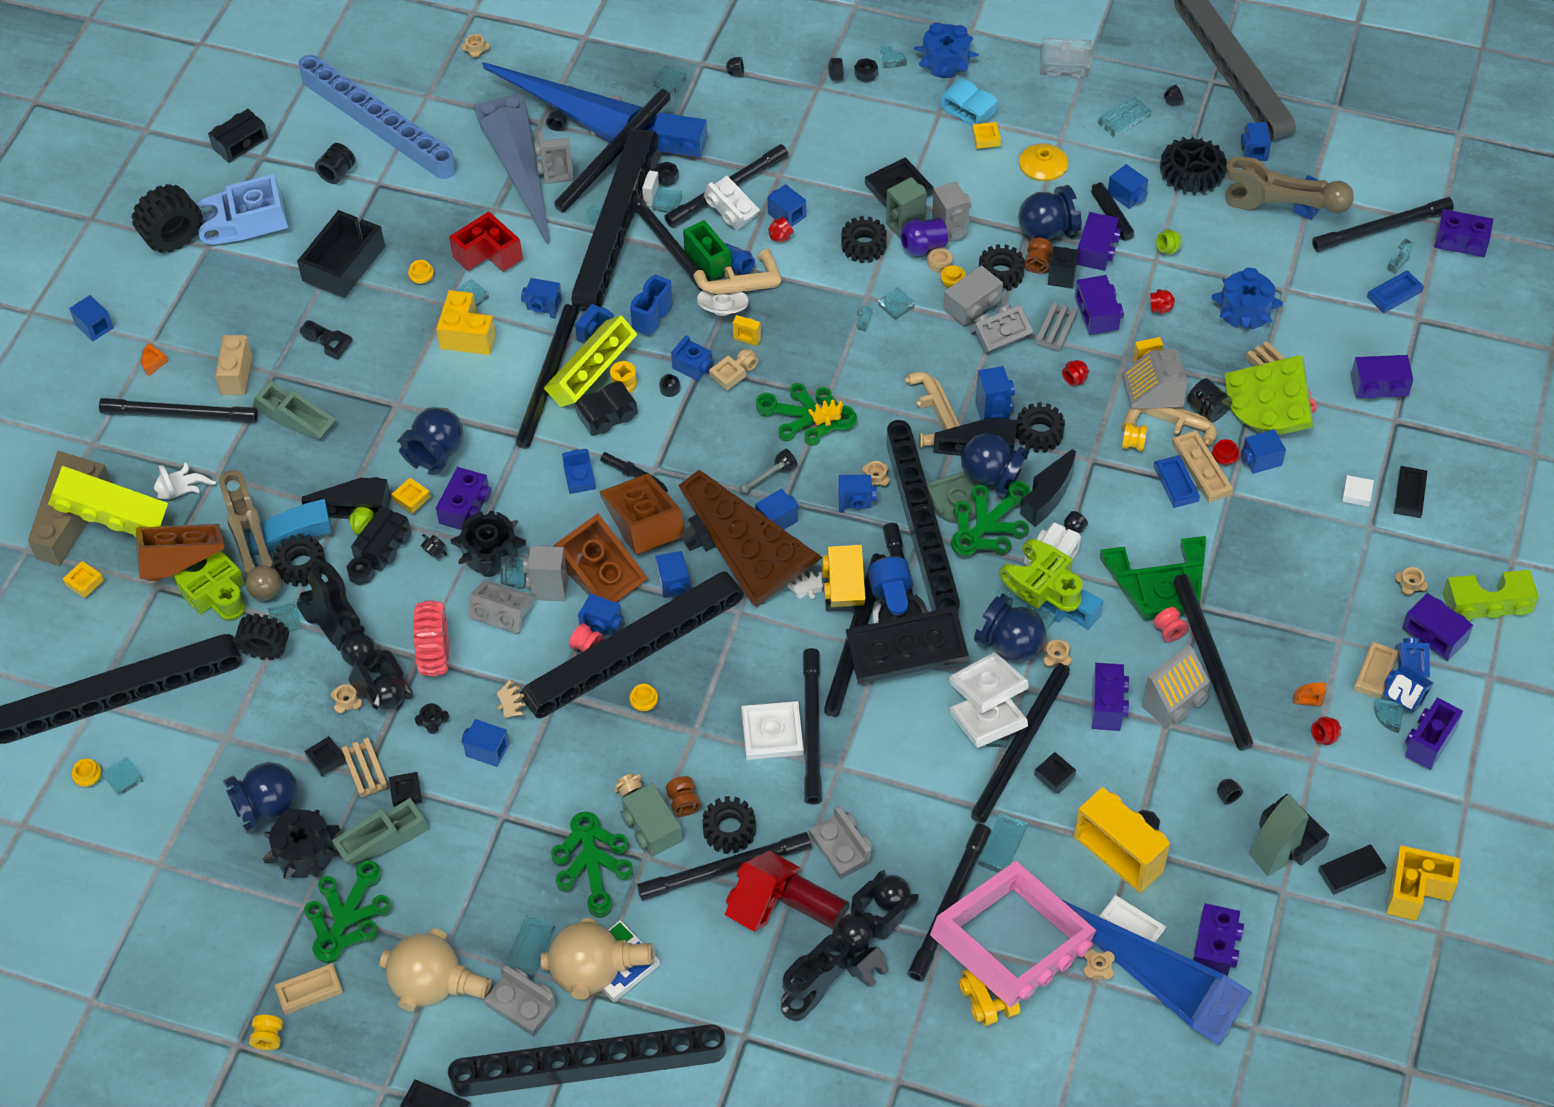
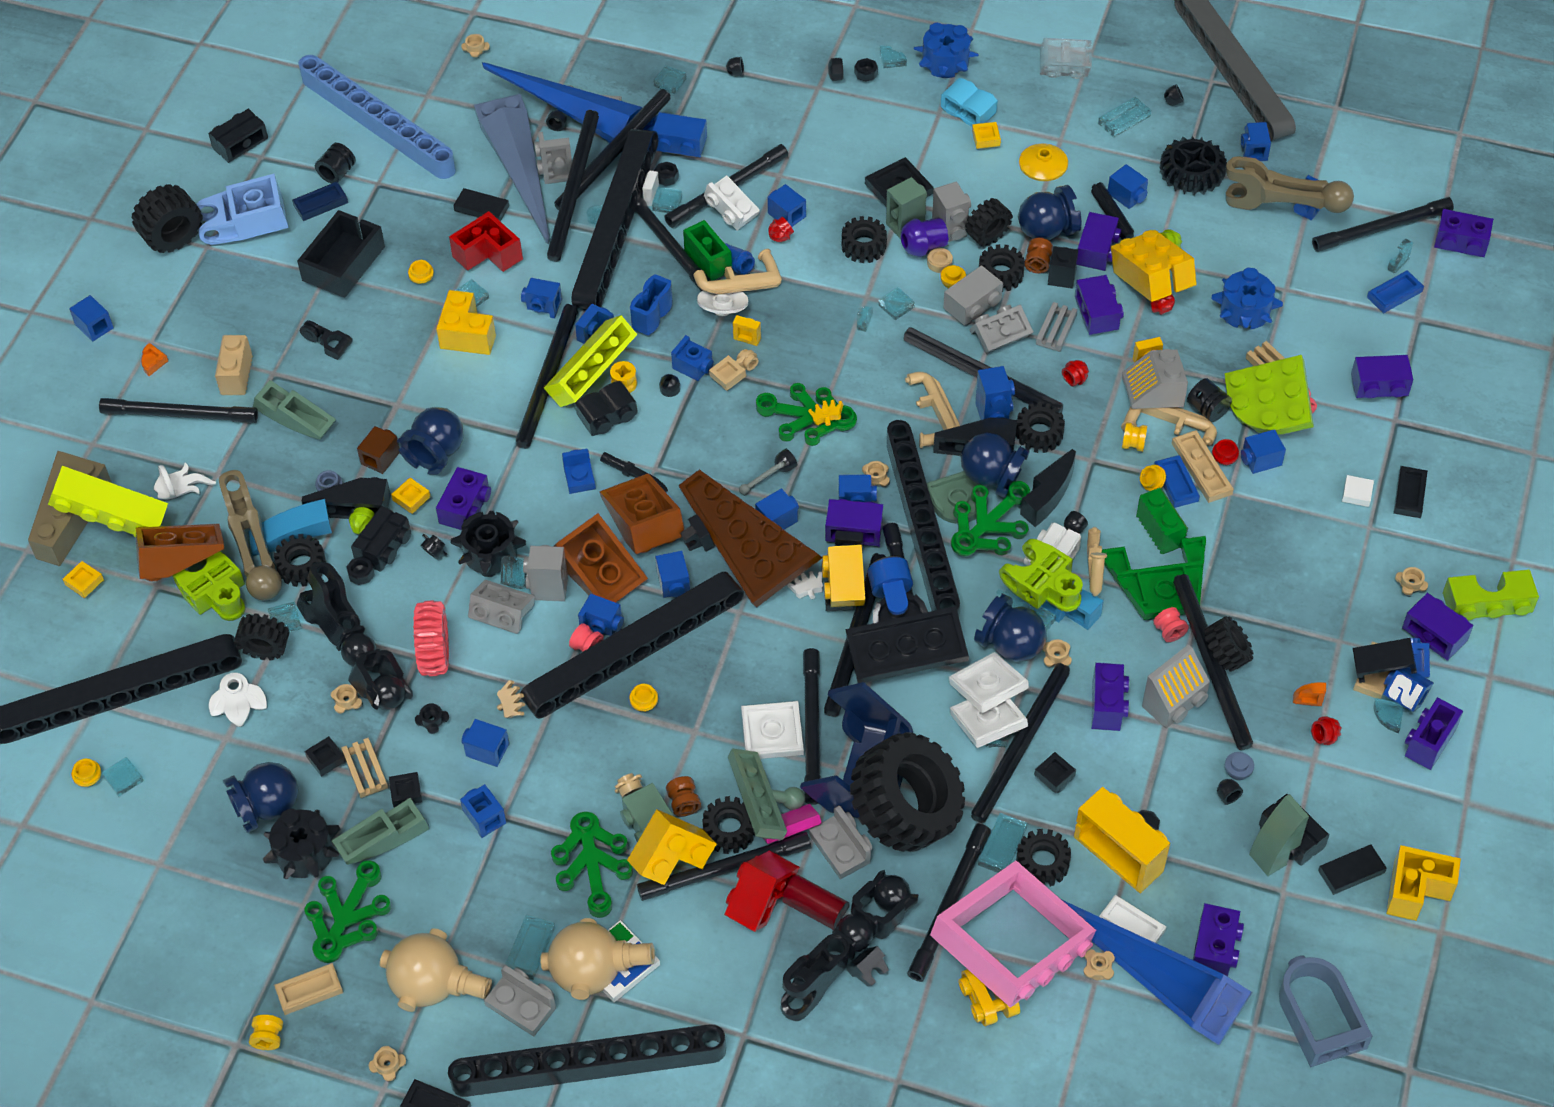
(236, 702): none -> white plate
(320, 201): none -> dark blue tile
(327, 477): none -> sand blue plate
(378, 449): none -> reddish brown brick
(383, 1055): none -> tan plate
(478, 203): none -> black tile
(483, 810): none -> blue brick
(572, 186): none -> black axle
(667, 842): none -> yellow brick
(759, 797): none -> sand green plate
(799, 820): none -> dark pink tile
(848, 538): none -> black plate
(854, 517): none -> dark purple brick
(867, 723): none -> dark blue windscreen
(885, 808): none -> black tyre
(972, 366): none -> black axle
(988, 222): none -> black tyre
(1048, 843): none -> black tyre
(1096, 561): none -> tan piece
(1146, 265): none -> yellow piece
(1152, 477): none -> yellow plate
(1161, 520): none -> green brick
(1229, 643): none -> black tyre
(1239, 765): none -> sand blue plate
(1335, 1046): none -> sand blue window
(1384, 657): none -> black hinge

